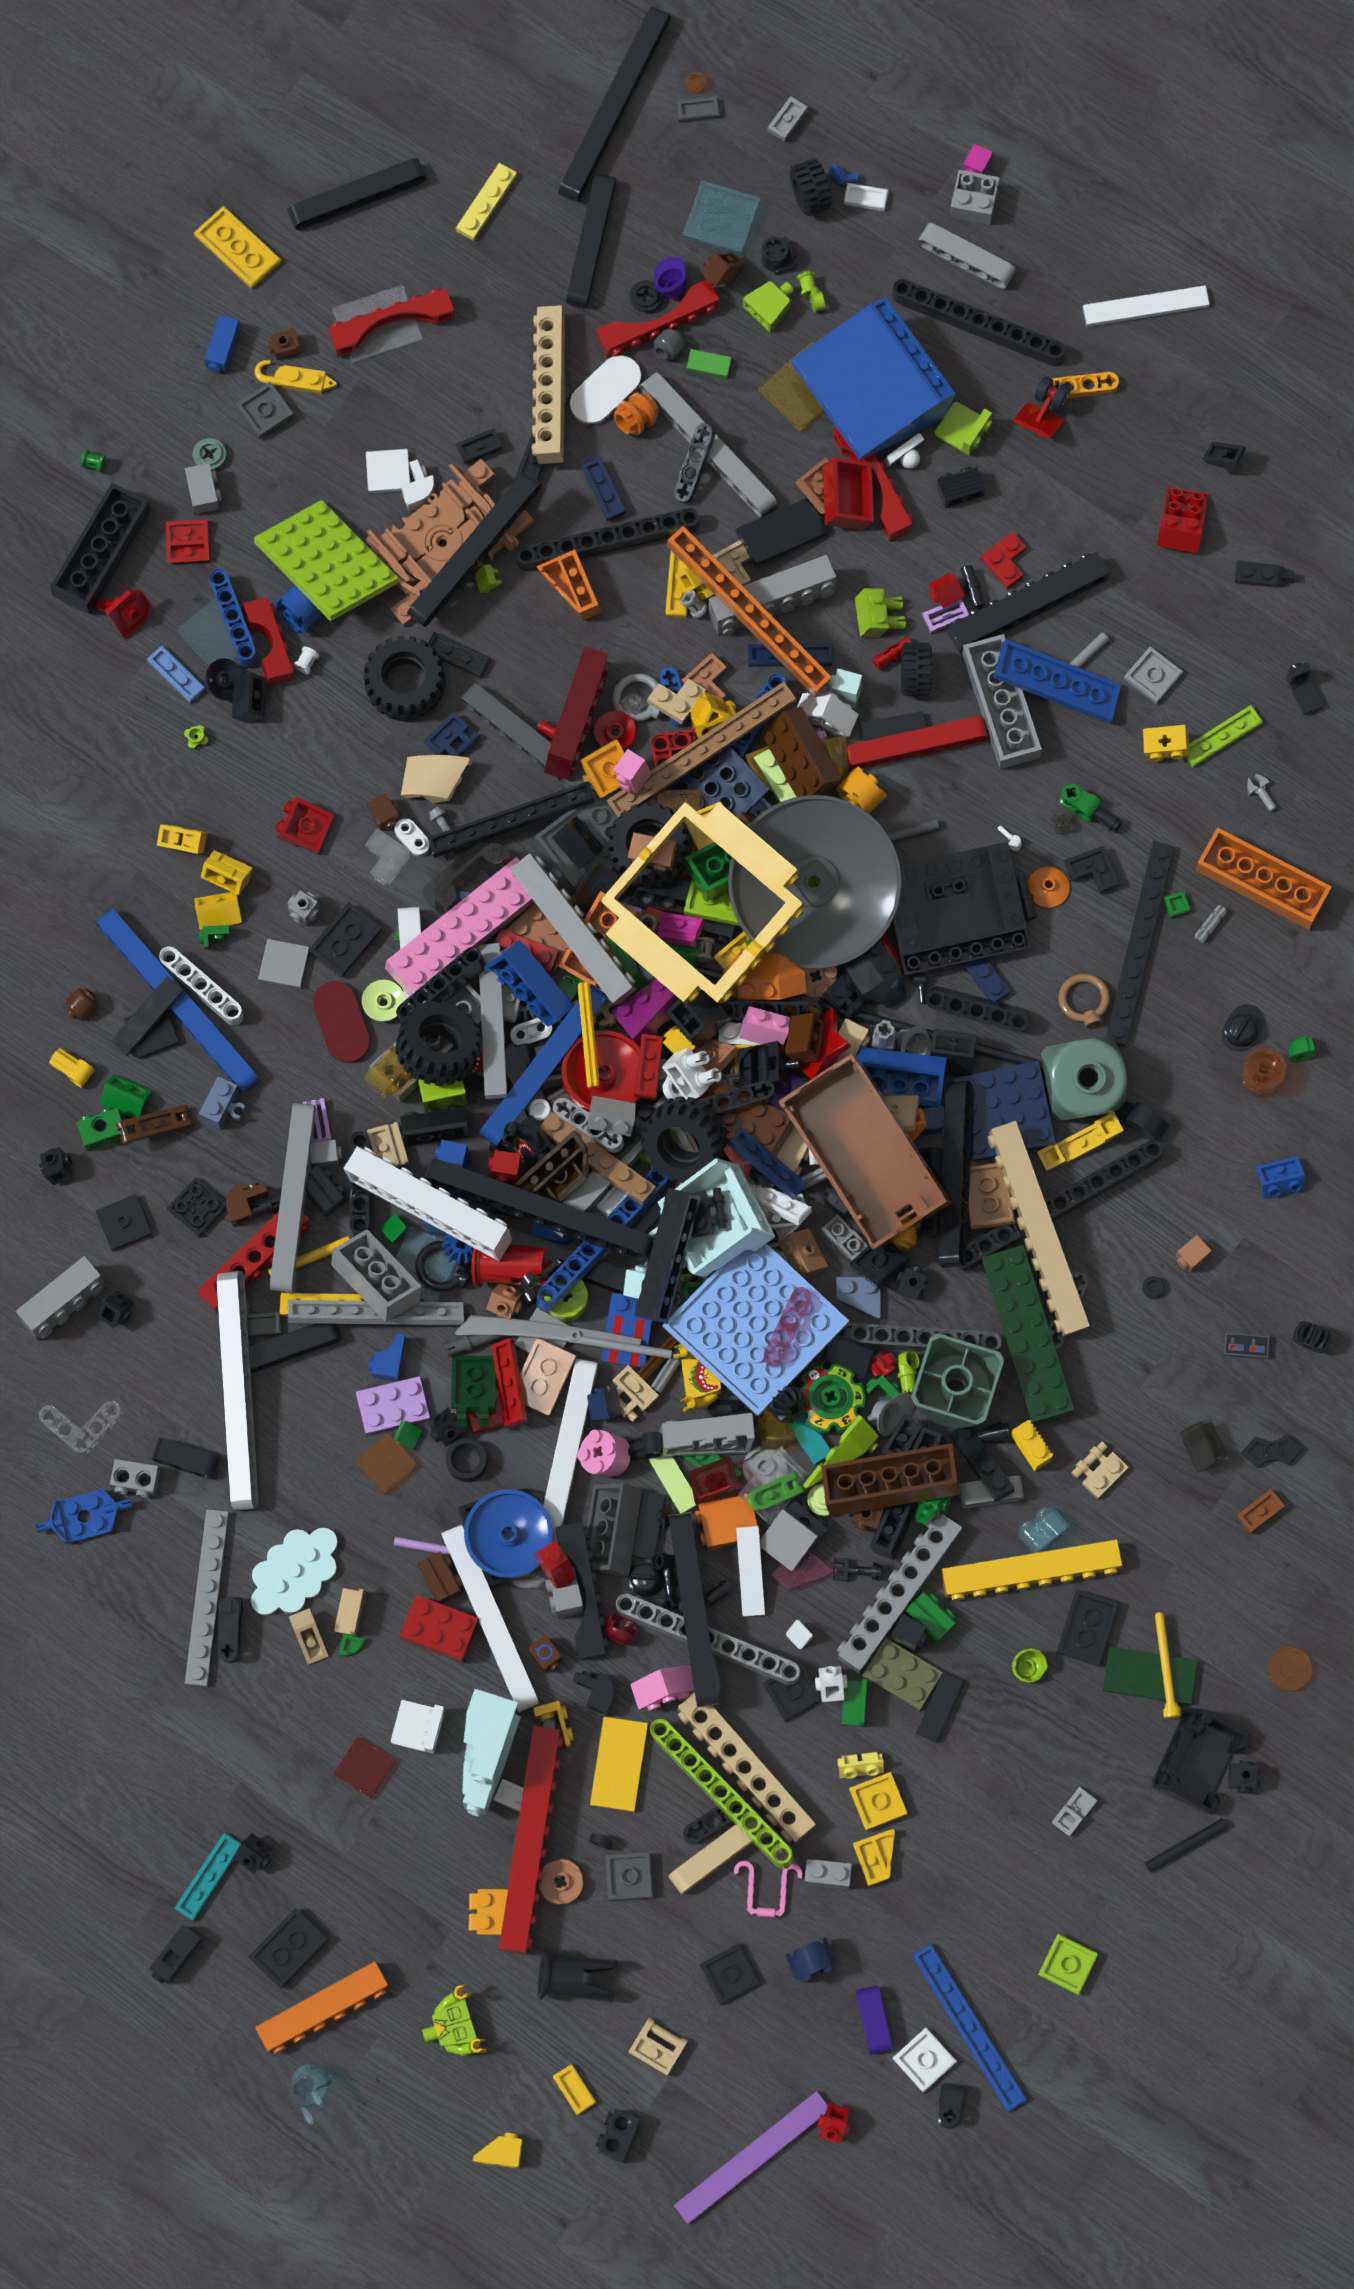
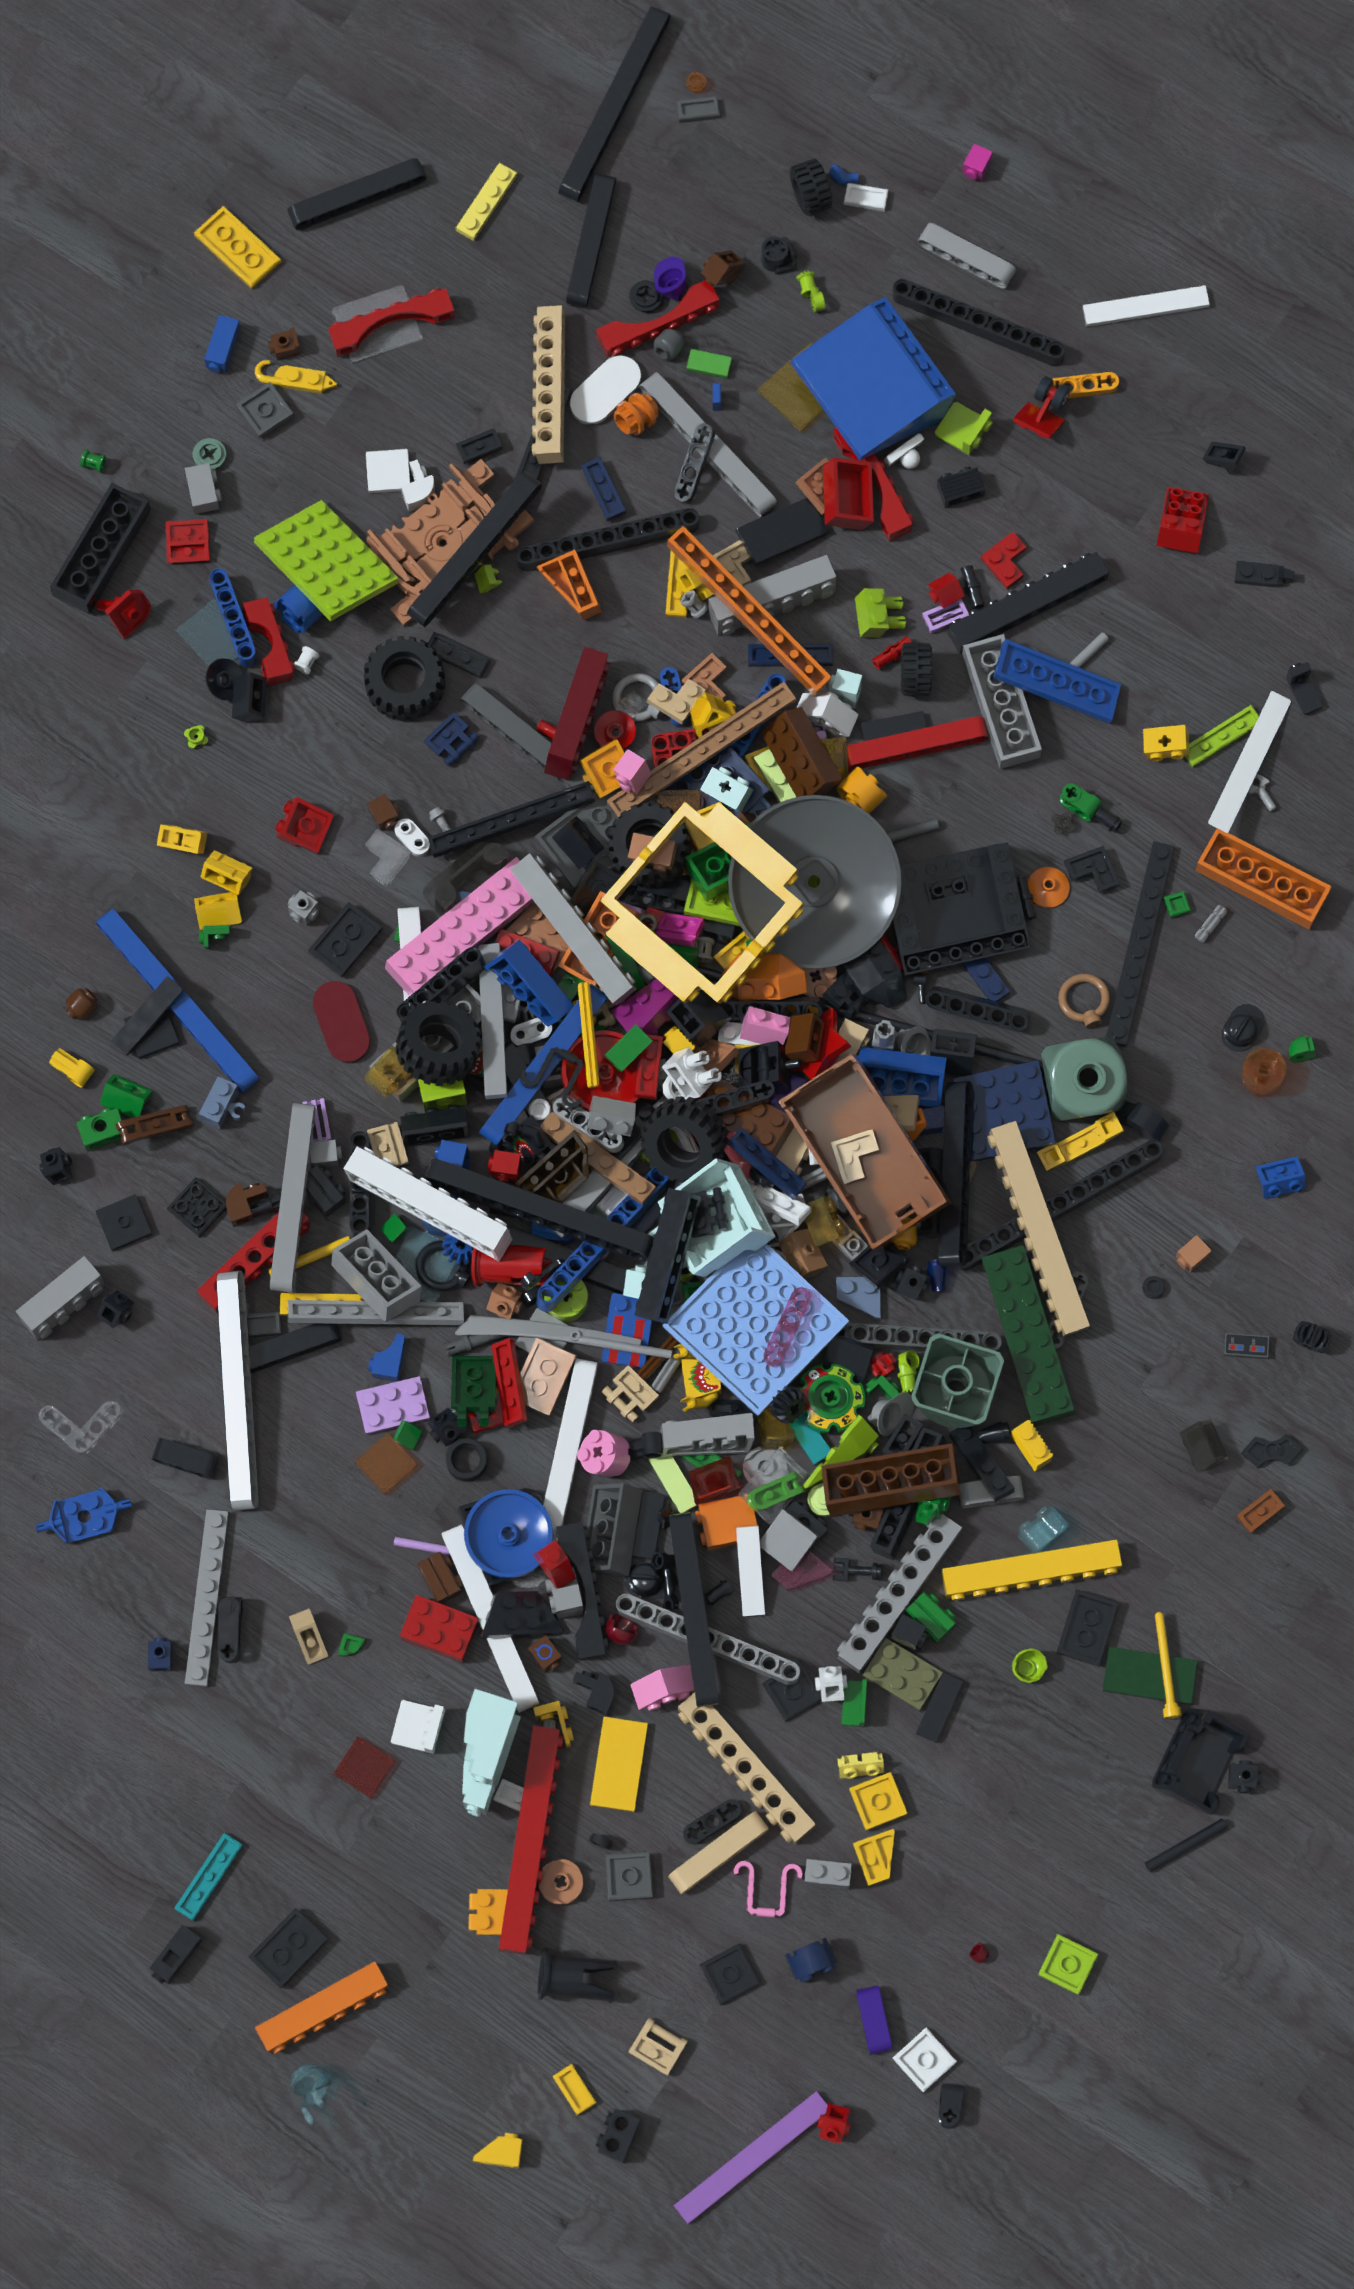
(136, 1473): light grey brick -> none
(160, 1655): none -> dark blue brick
(176, 674): medium blue tile -> none
(206, 994): white beam -> none
(253, 1853): black brick -> none
(283, 964): light grey tile -> none
(294, 1571): light aqua plate -> none
(349, 1611): tan panel -> none
(380, 991): yellowish green dish -> none
(433, 776): tan slope -> none
(454, 2025): lime torso -> none
(519, 1616): none -> black wing
(566, 1056): none -> black piece
(604, 1403): dark blue brick -> none
(628, 1048): none -> green hinge
(715, 784): none -> light aqua brick
(716, 396): none -> blue tile
(721, 217): clear light blue plate -> none
(727, 1802): lime beam -> none
(769, 304): lime torso -> none
(787, 118): light grey plate -> none
(799, 1634): white slope -> none
(824, 1222): none -> clear yellow brick
(848, 1152): none -> tan plate
(936, 1275): none -> clear blue cone
(969, 2028): blue tile -> none
(974, 197): light grey slope -> none
(979, 1953): none -> dark red hinge
(989, 1198): medium nougat tile -> none
(1015, 841): white hand -> none
(1074, 1811): light grey slope -> none
(1104, 1475): tan plate -> none
(1153, 675): light grey tile -> none
(1249, 762): none -> white sticker
(1289, 1669): clear orange tile -> none

